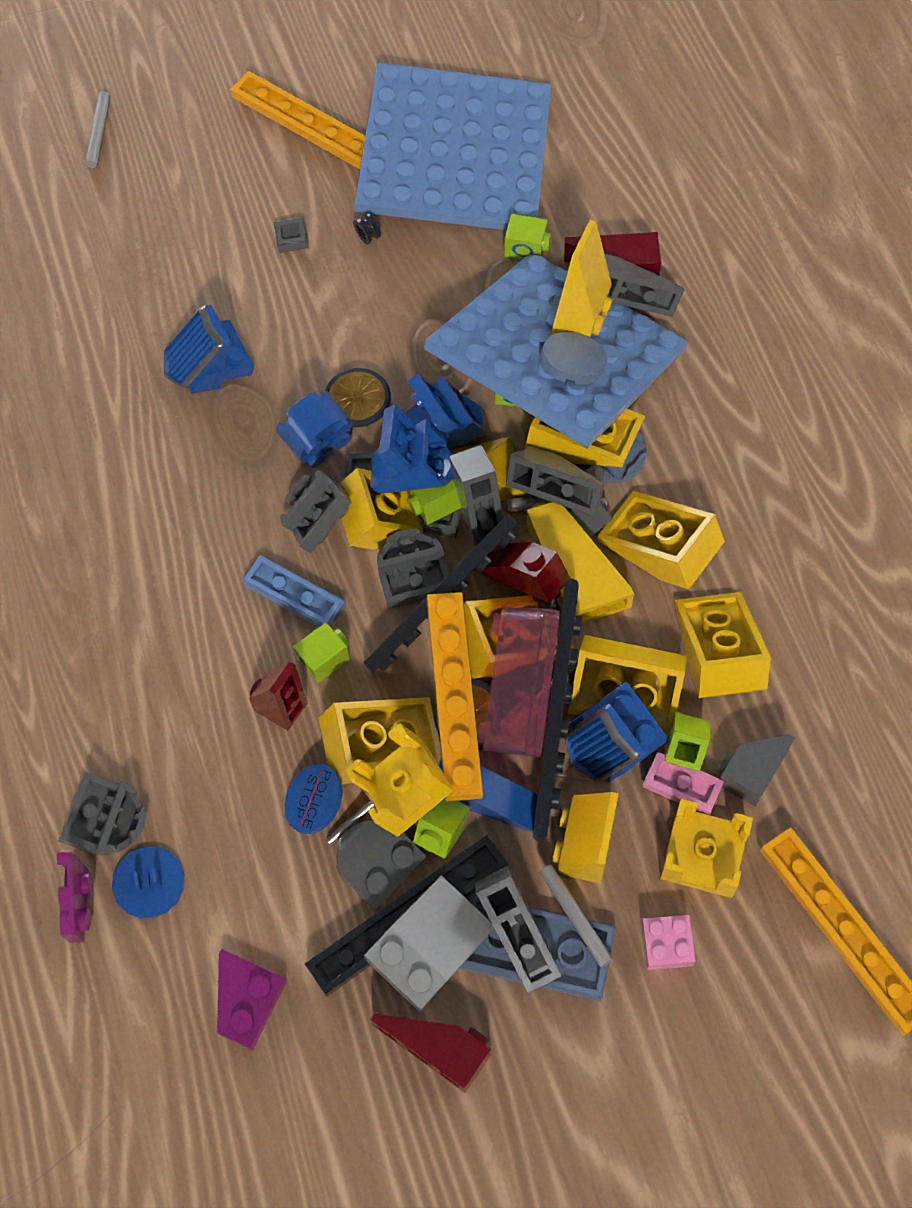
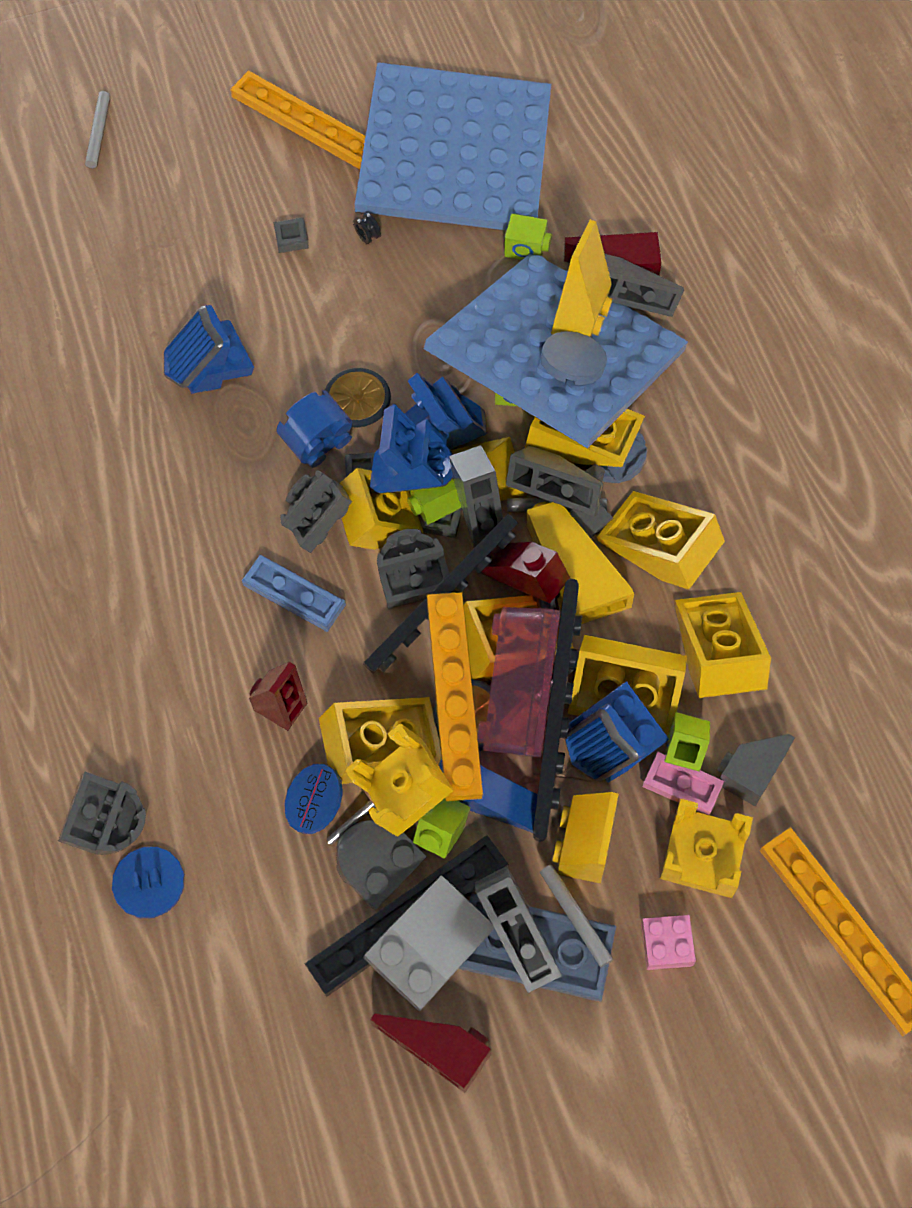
(78, 883): magenta wing -> none
(245, 999): magenta wing -> none
(322, 652): lime brick -> none

